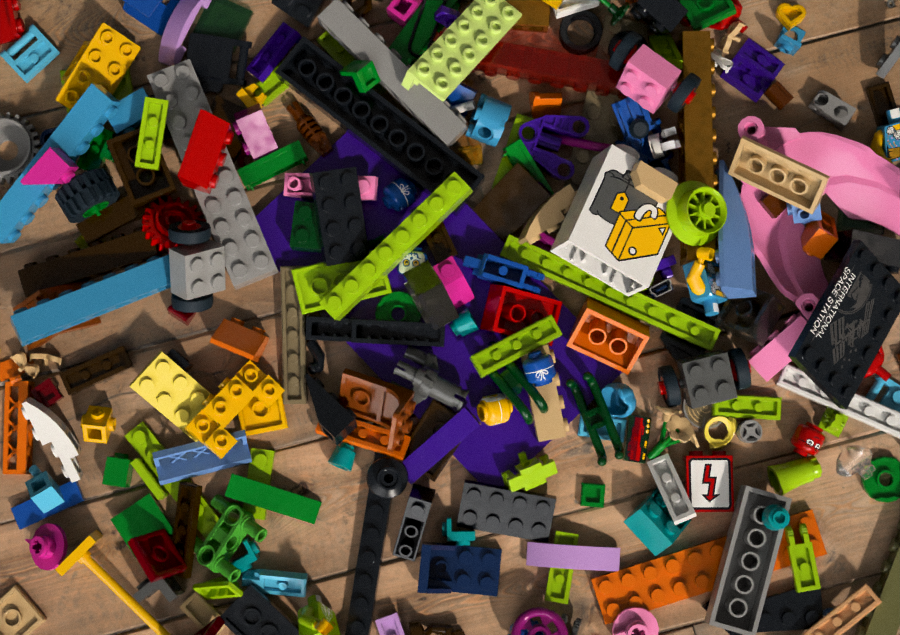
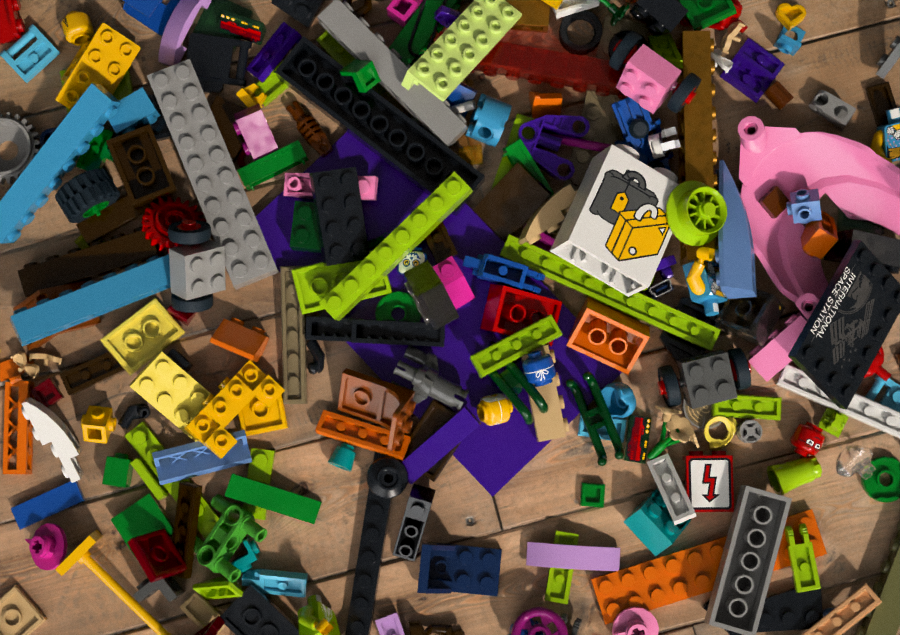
(44, 490): medium azure brick -> none
(50, 169): dark pink slope -> none
(77, 27): none -> yellow head
(134, 412): none -> black arm
(142, 336): none -> light yellow tile
(151, 133): lime plate -> none
(205, 152): red slope -> none
(242, 27): none -> slope
(333, 418): black slope -> none
(399, 194): blue head -> none
(461, 537): teal bracket -> none
(464, 324): teal hat -> none
(506, 512): black plate -> none
(530, 472): lime piece -> none
(652, 182): tan piece -> none
(775, 517): teal hat -> none
(778, 175): tan slope -> none

